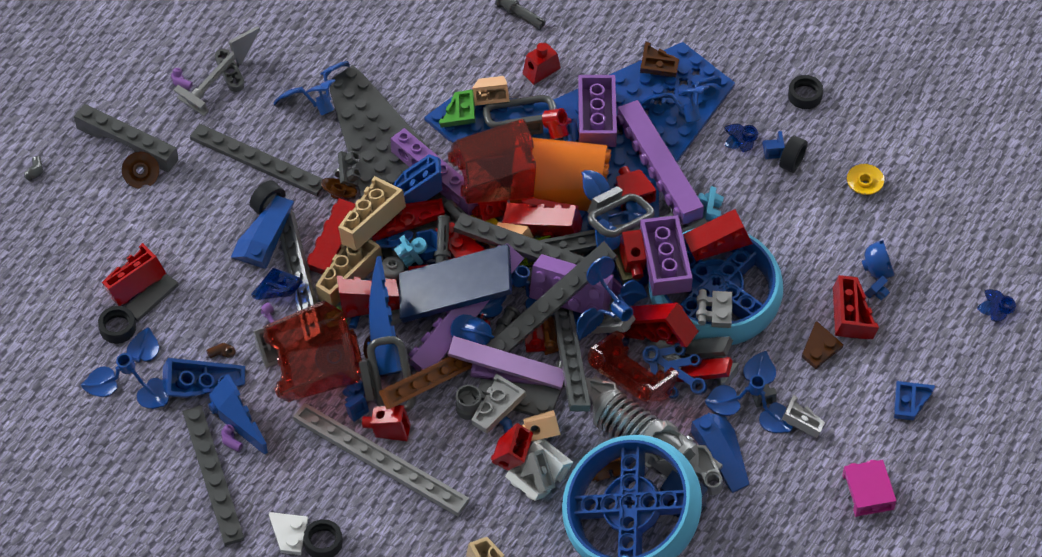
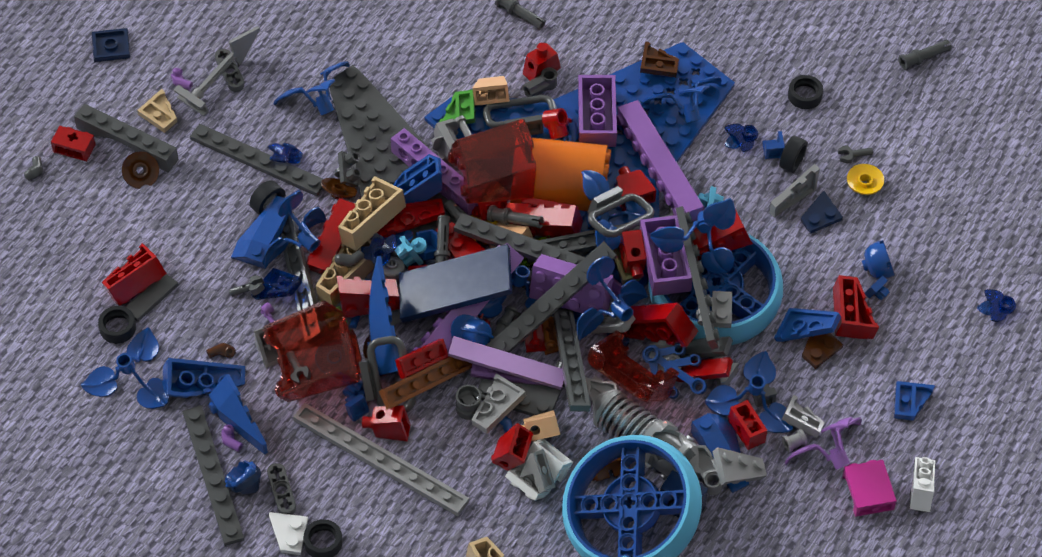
(73, 143): none -> red brick
(110, 45): none -> dark blue tile
(158, 112): none -> tan wing
(244, 478): none -> hair
(255, 286): none -> dark grey bar
(282, 482): none -> dark grey beam
(285, 153): none -> clear blue plate
(298, 370): none -> dark grey bar
(305, 237): none -> blue plant
(349, 260): none -> dark grey arm
(380, 247): none -> clear blue plate
(421, 358): none -> red tile
(445, 135): none -> light grey piece
(507, 216): none -> dark grey pin
(540, 84): none -> dark grey piece
(700, 284): none -> dark grey plate
(719, 214): none -> blue plant
(738, 467): none -> light grey wing
(747, 425): none -> red brick
(795, 440): none -> light grey bush
(796, 191): none -> light grey wing
(806, 323): none -> blue wing
(821, 214): none -> dark blue wing
(838, 454): none -> medium lavender plant
(853, 153): none -> dark grey bar
(917, 56): none -> dark grey pin
(922, 484): none -> white slope

